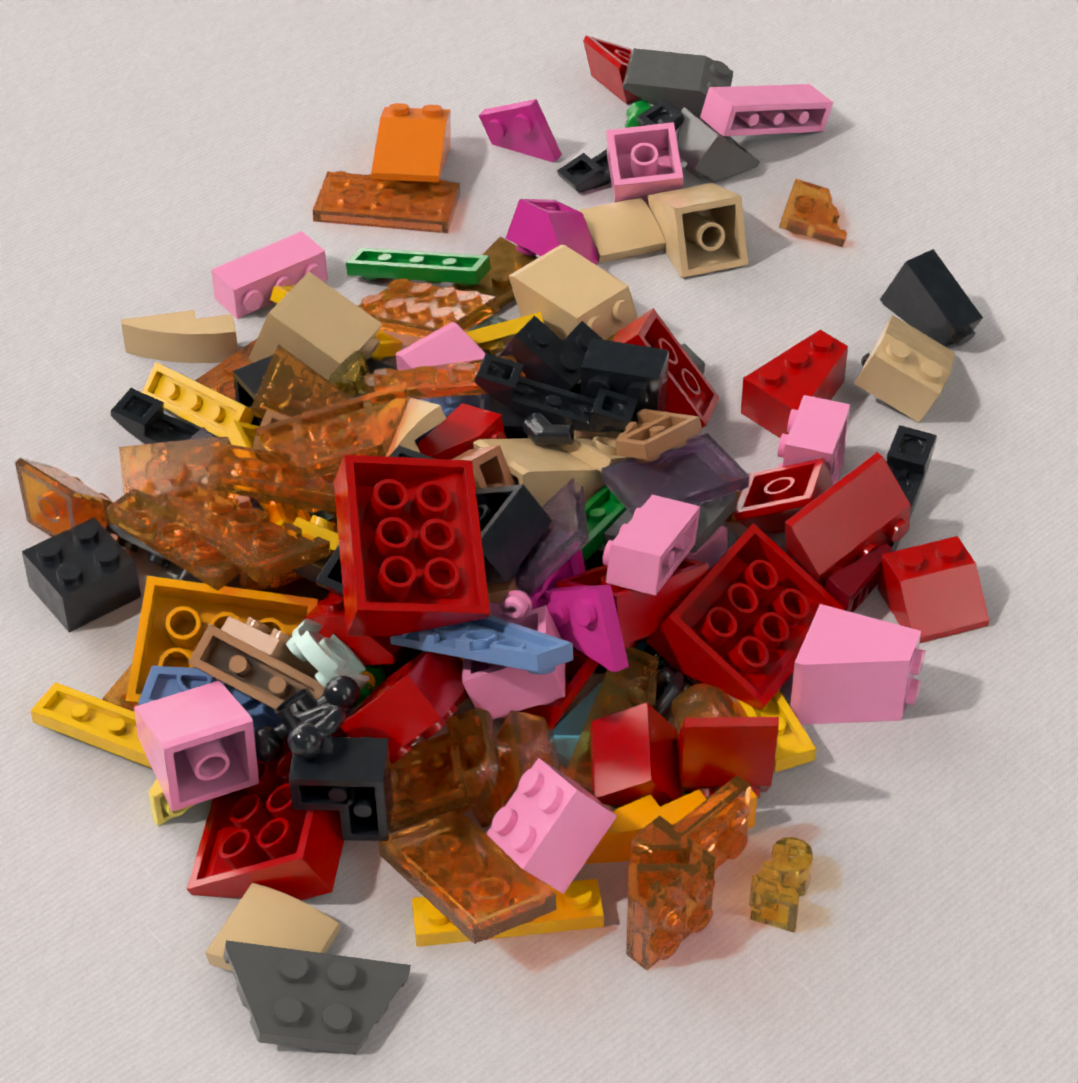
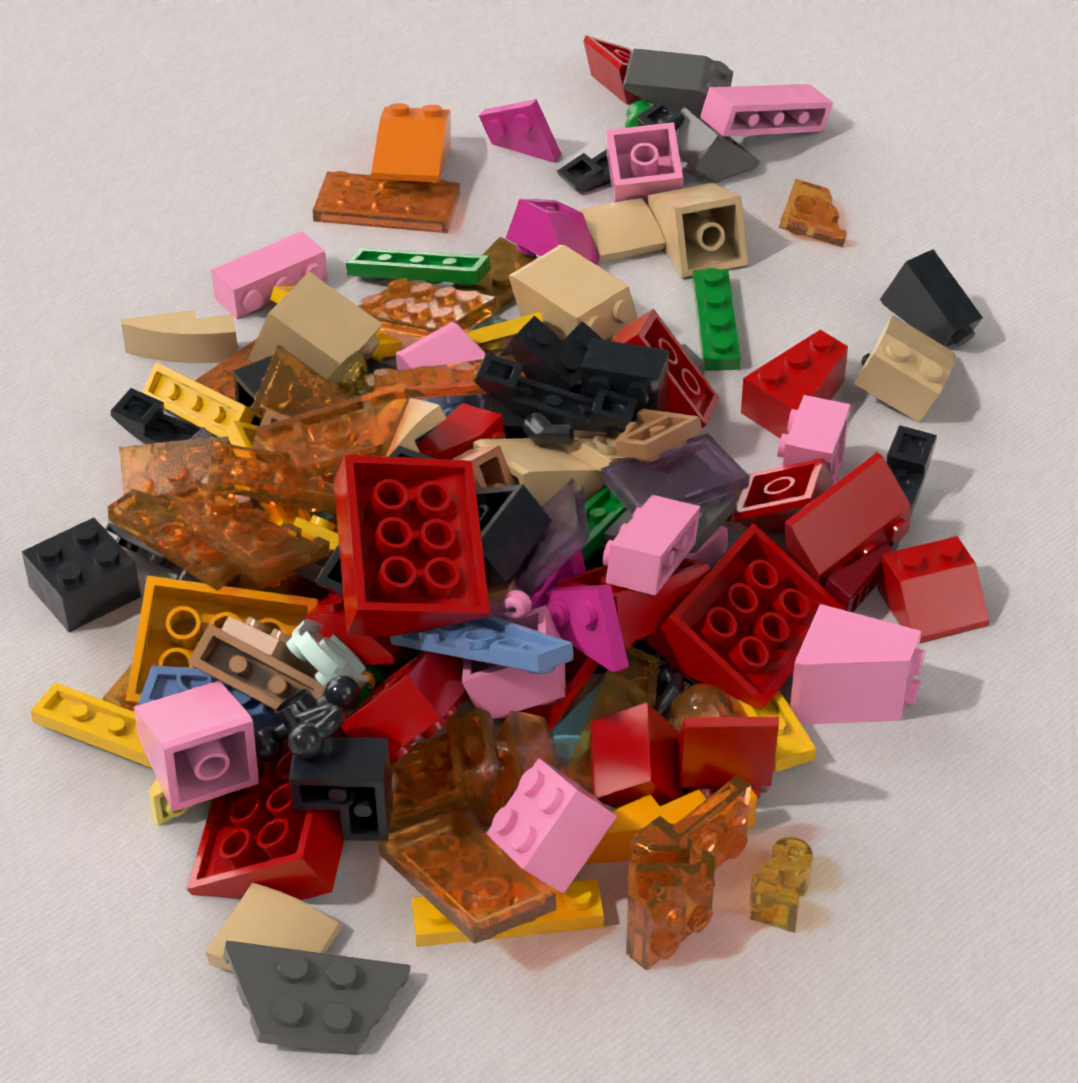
(56, 499): clear orange slope -> none
(716, 319): none -> green plate

